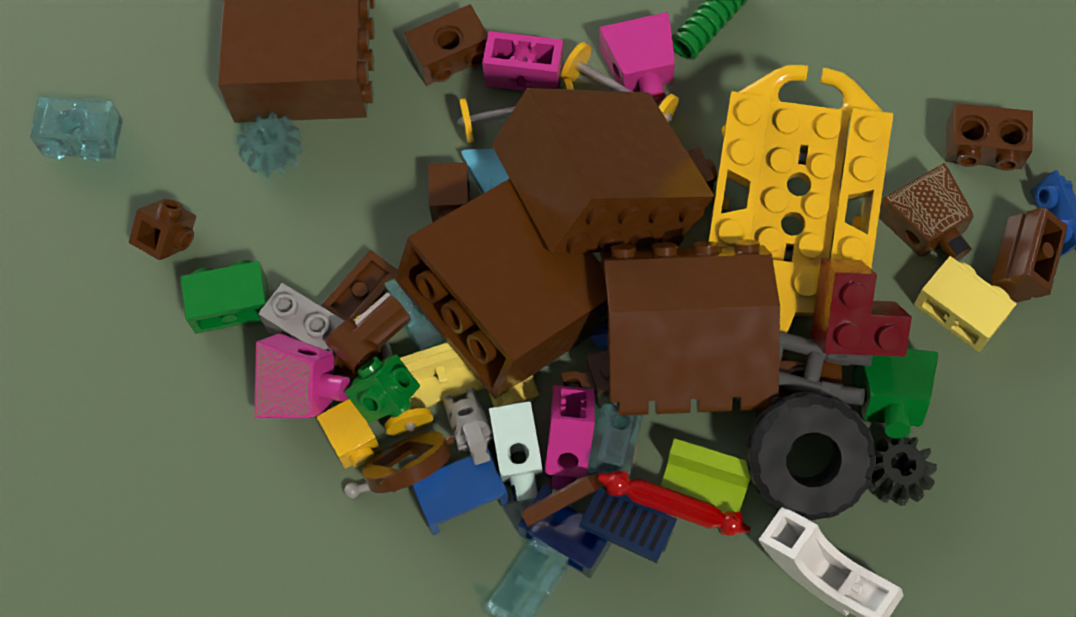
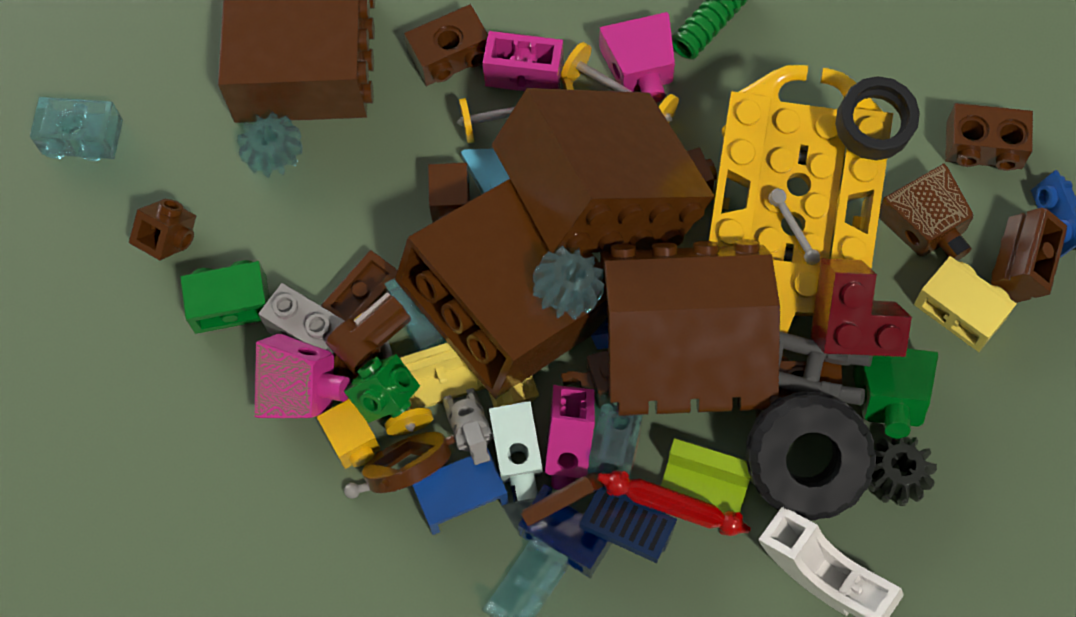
(568, 282): none -> clear light blue gear
(778, 198): none -> light grey hinge
(894, 94): none -> black tyre

